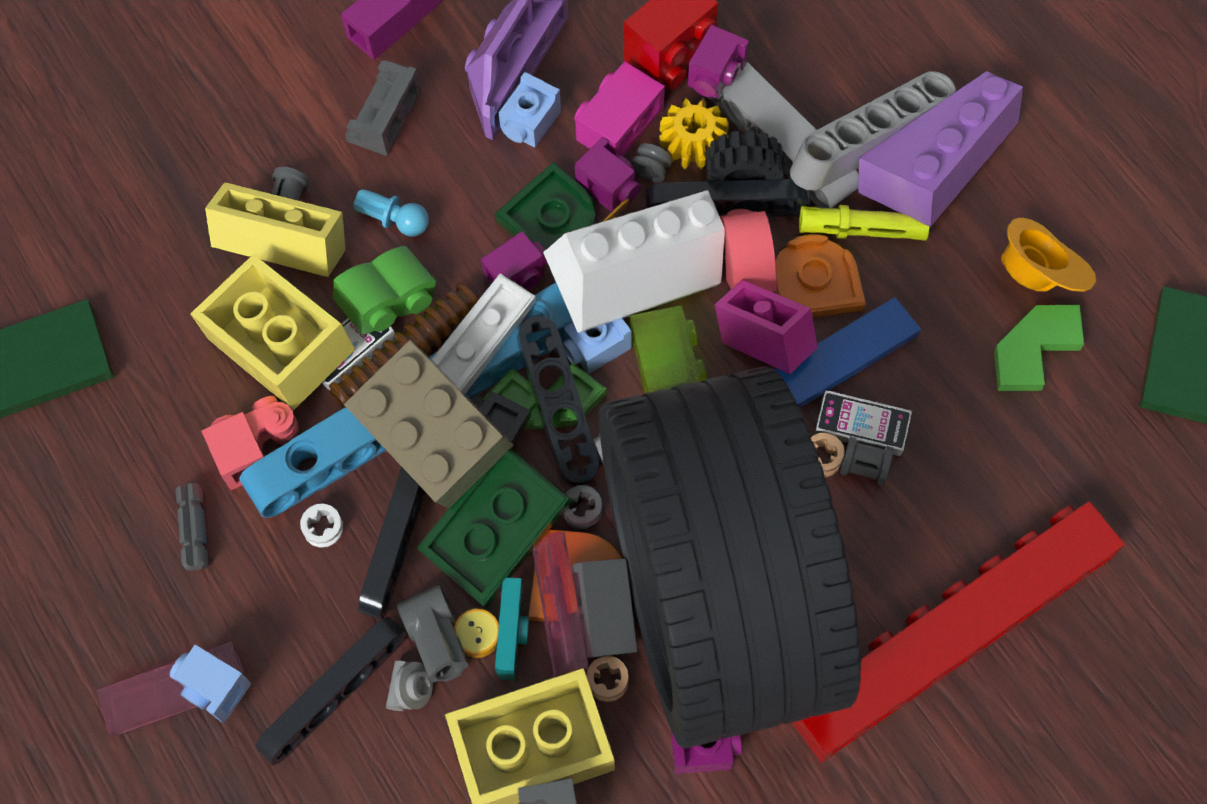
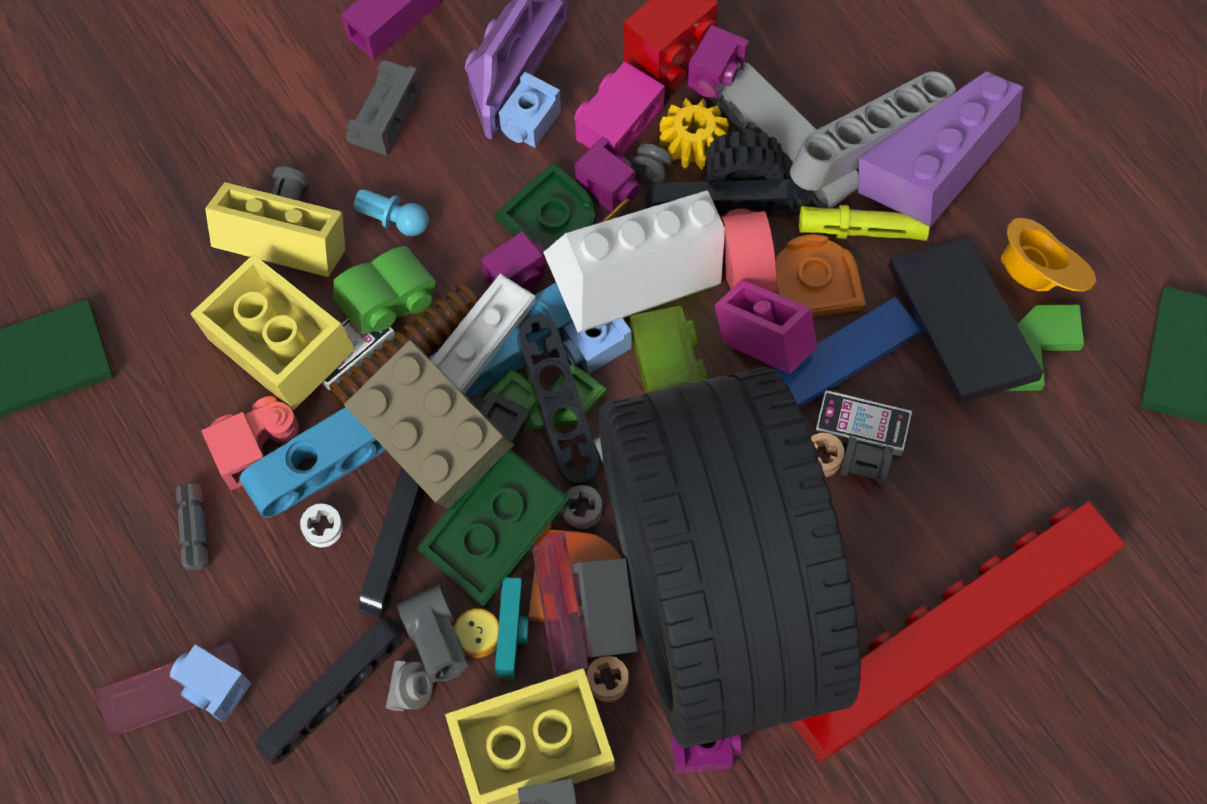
(964, 320): none -> black tile

